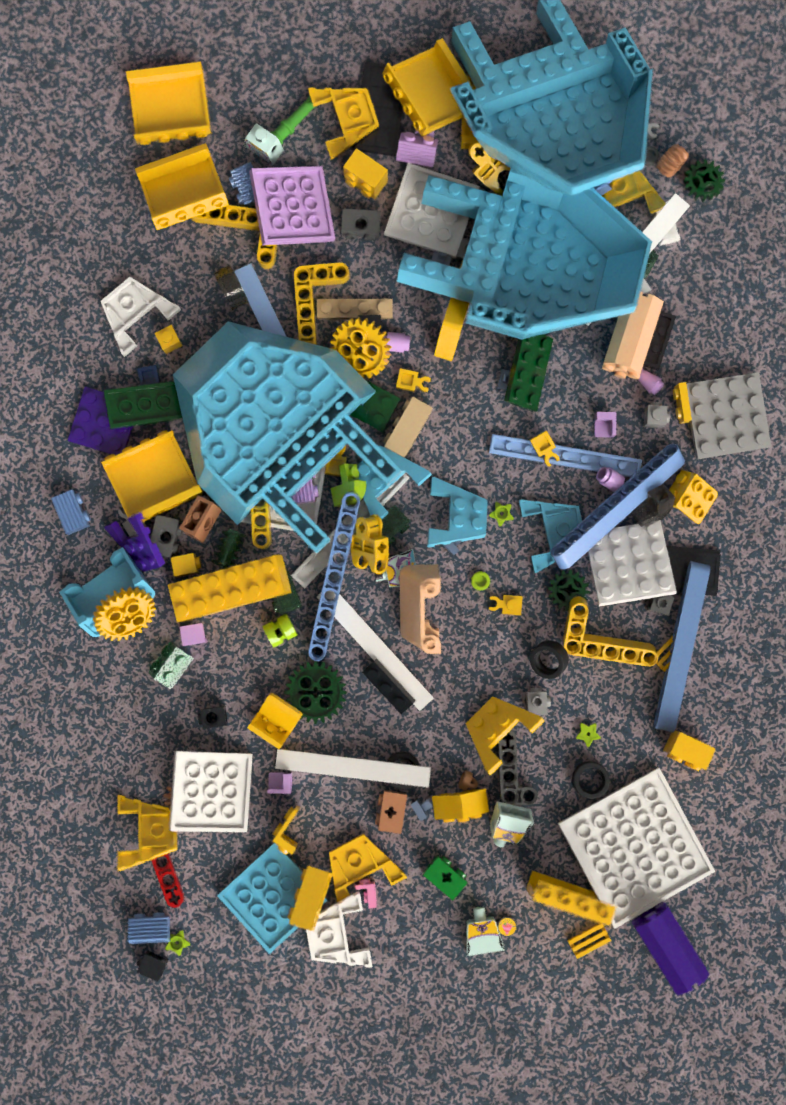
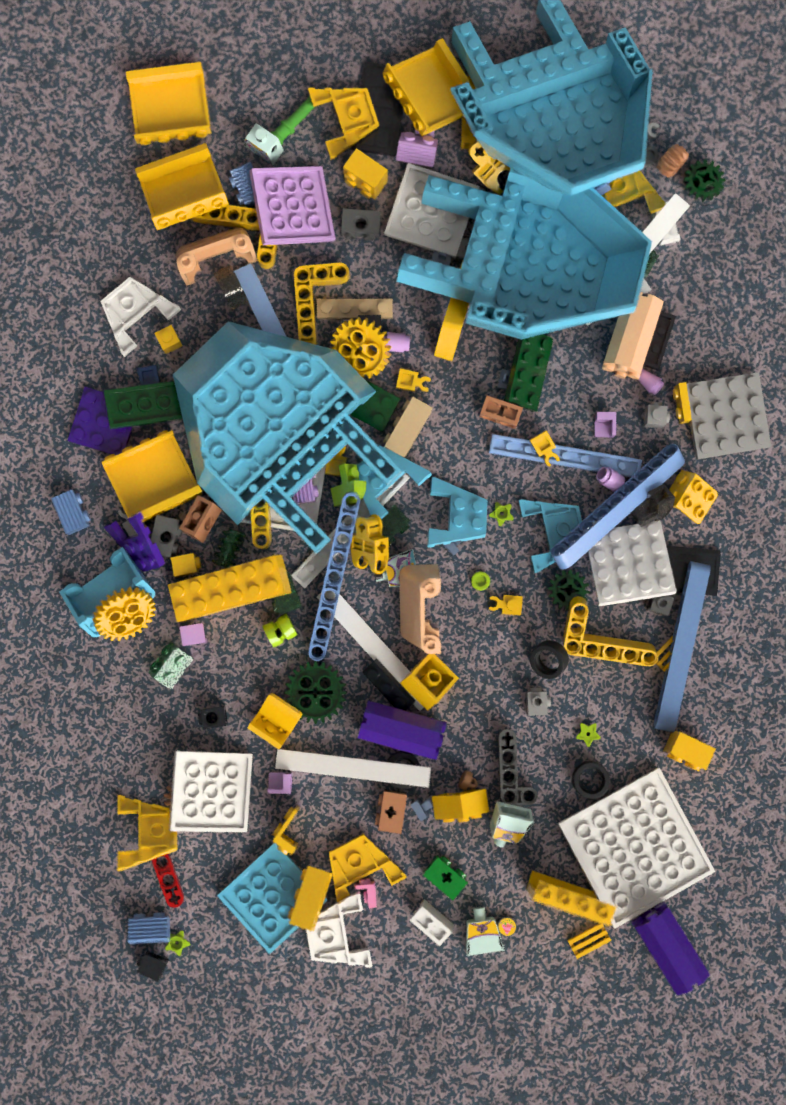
(192, 253): none -> light nougat windscreen
(402, 730): none -> dark purple brick
(429, 681): none -> yellow brick
(432, 922): none -> white hinge
(493, 723): yellow wing -> none
(501, 412): none -> nougat brick

